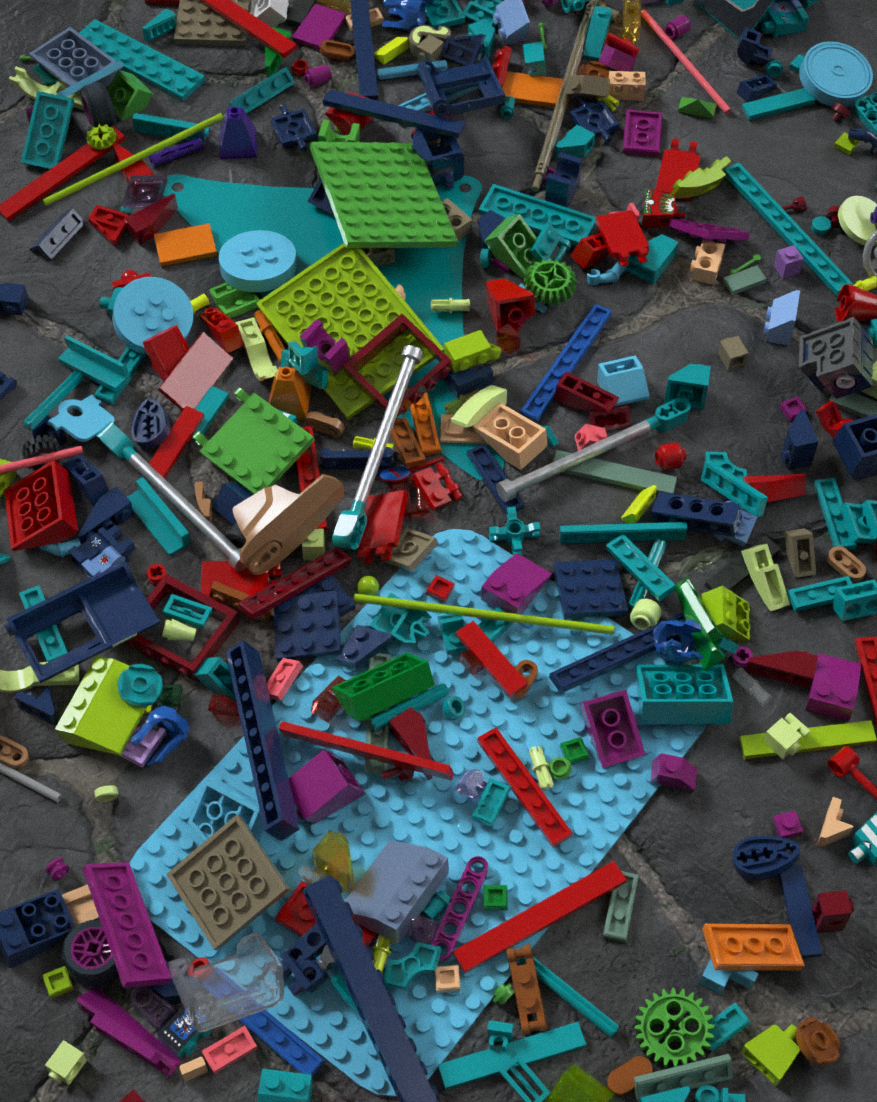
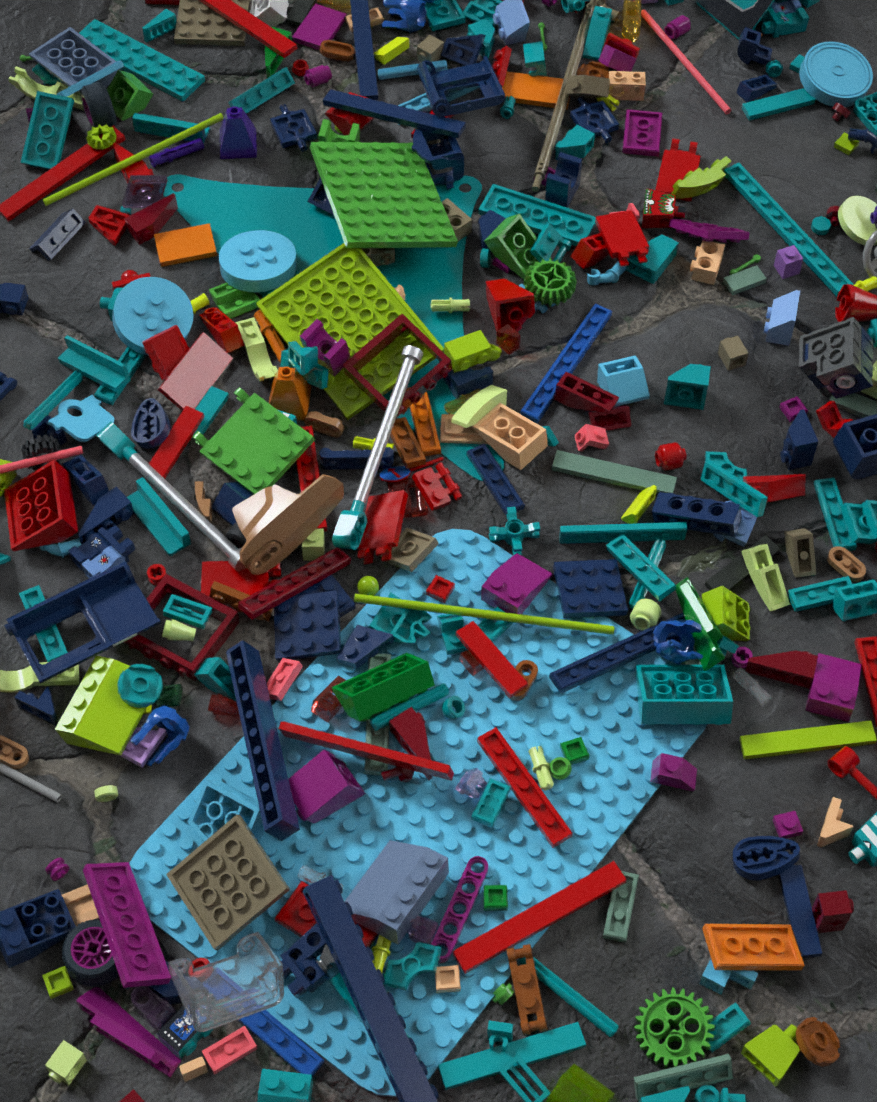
(334, 859): clear yellow slope -> none
(420, 32): dark tan animal -> none
(436, 904): teal pin -> none
(612, 728): magenta slope -> none
(622, 1078): dark orange tile -> none
(666, 417): flat silver piece -> none
(697, 107): bright green slope -> none
(784, 737): yellowish green brick -> none
(798, 205): dark red hinge -> none

